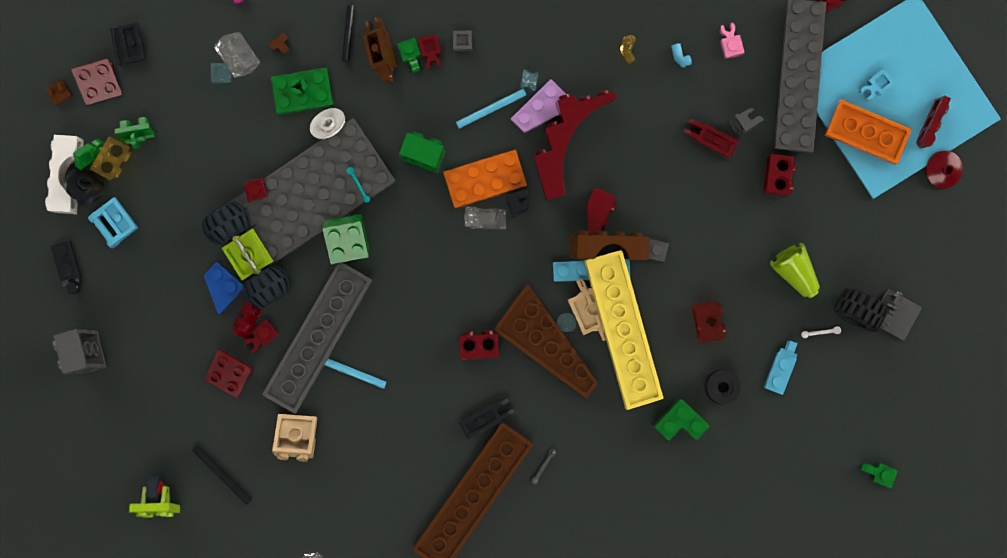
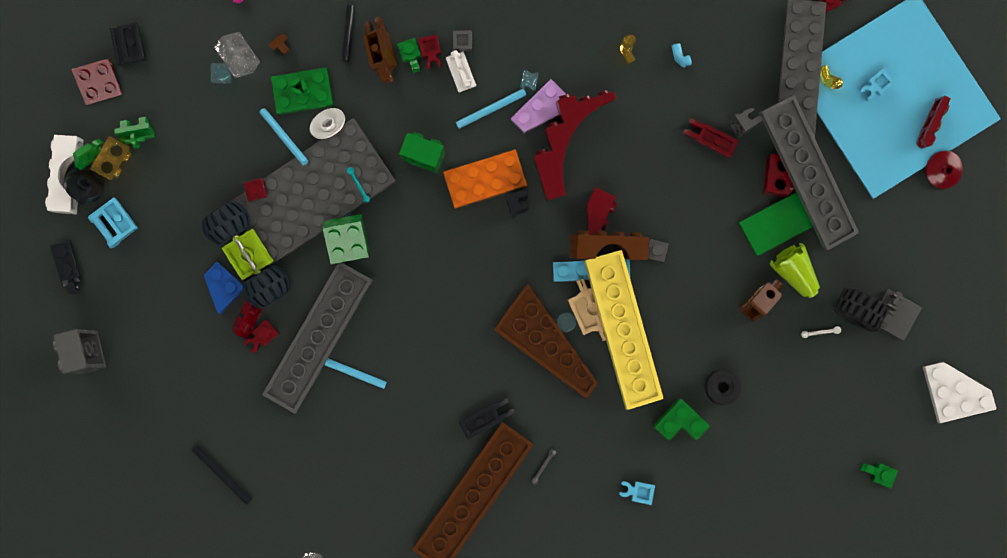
(59, 92): reddish brown tile -> none
(155, 499): lime plate -> none
(228, 373): dark red hinge -> none
(283, 136): none -> medium azure bar
(295, 437): tan plate -> none
(460, 71): none -> white hinge
(479, 351): dark red brick -> none
(485, 218): clear brick -> none
(640, 492): none -> medium azure plate
(704, 331): clear red brick -> none
(732, 44): bright pink plate -> none
(762, 300): none -> reddish brown torso
(775, 224): none -> green tile
(781, 368): medium azure hinge -> none
(809, 172): none -> dark grey plate
(830, 80): none -> clear yellow arm
(868, 132): orange plate -> none
(955, 393): none -> white plate

